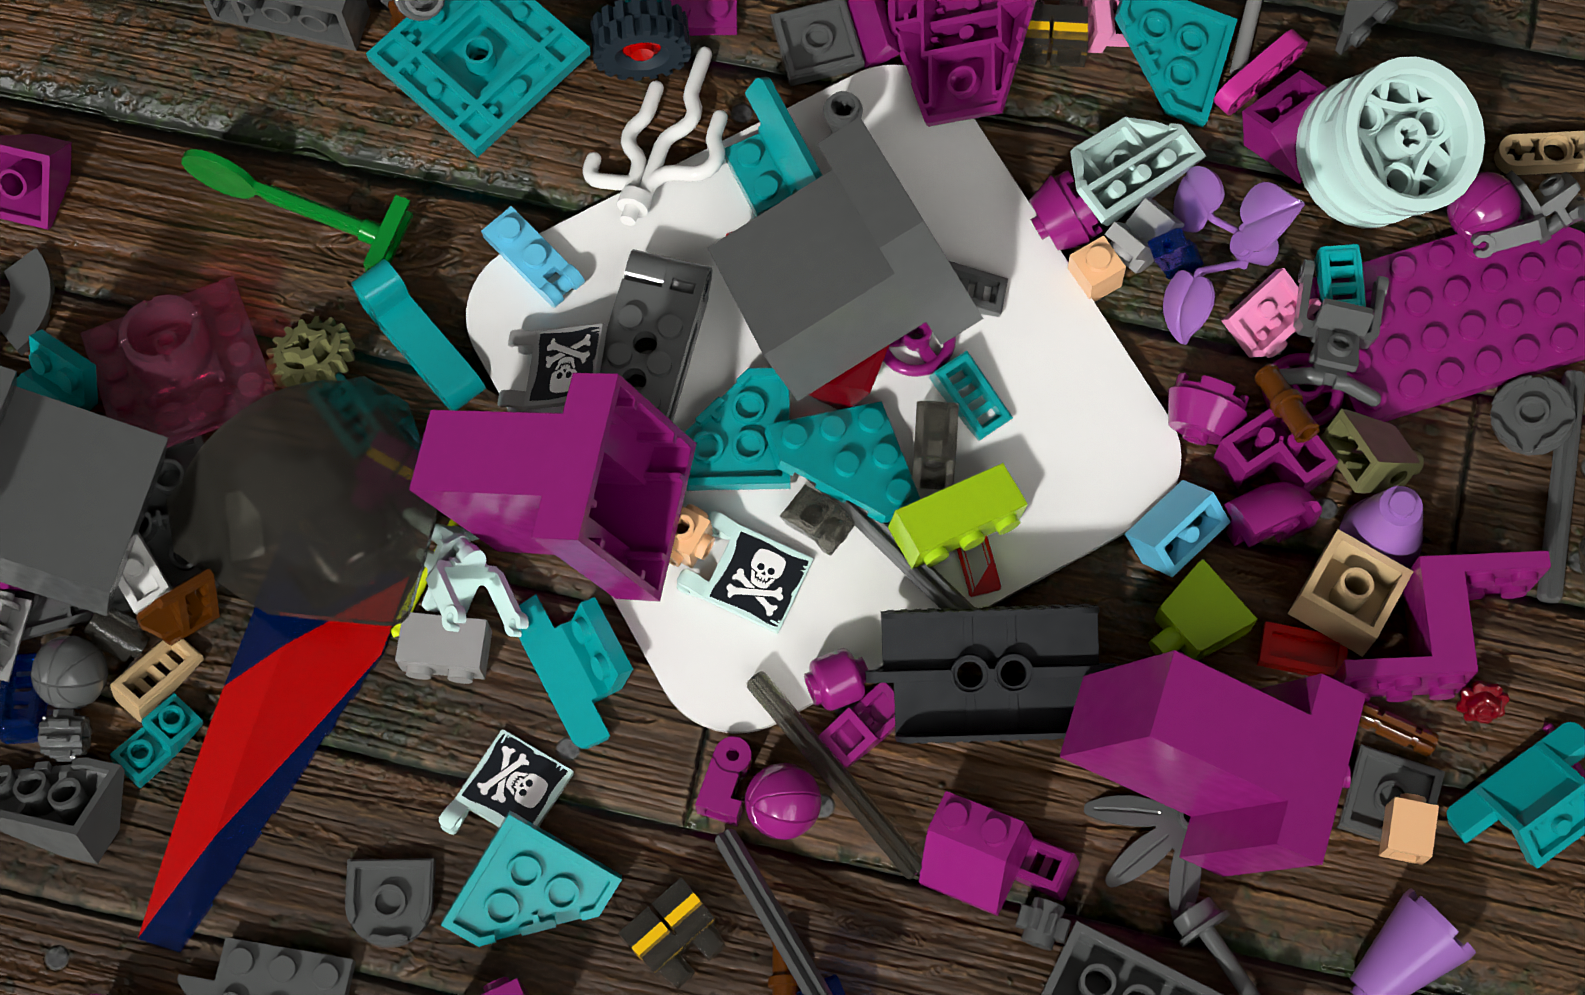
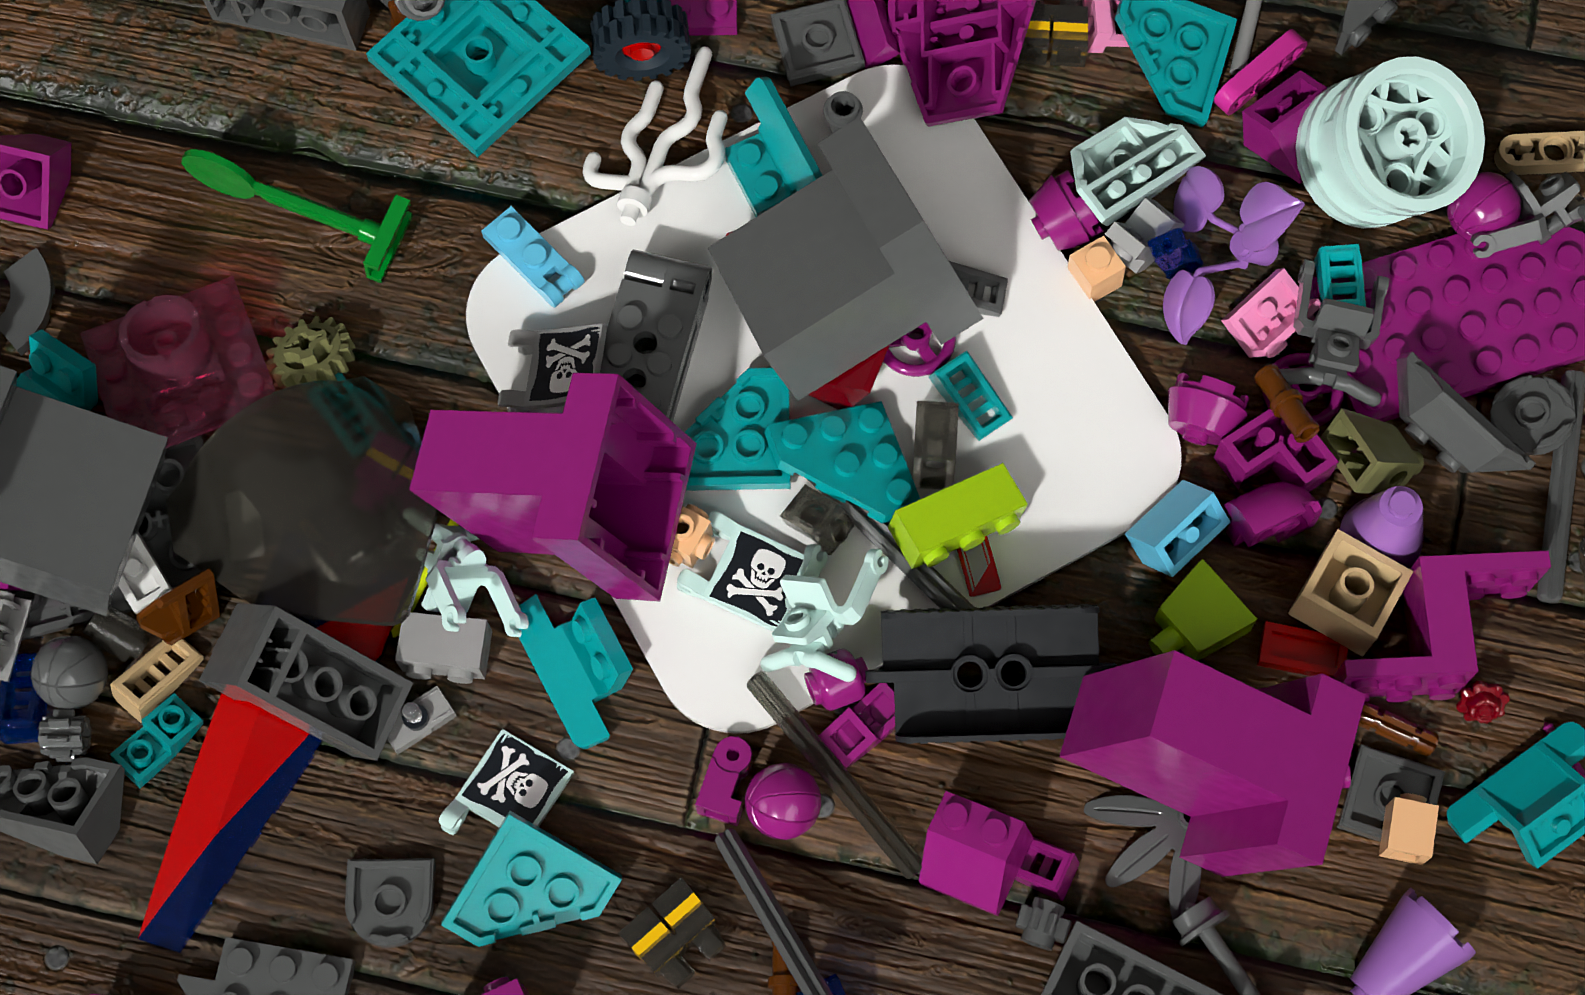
(306, 679): none -> dark grey hinge
(416, 336): teal beam -> none
(420, 719): none -> light grey piece
(817, 618): none -> light aqua piece
(1451, 424): none -> dark grey wedge

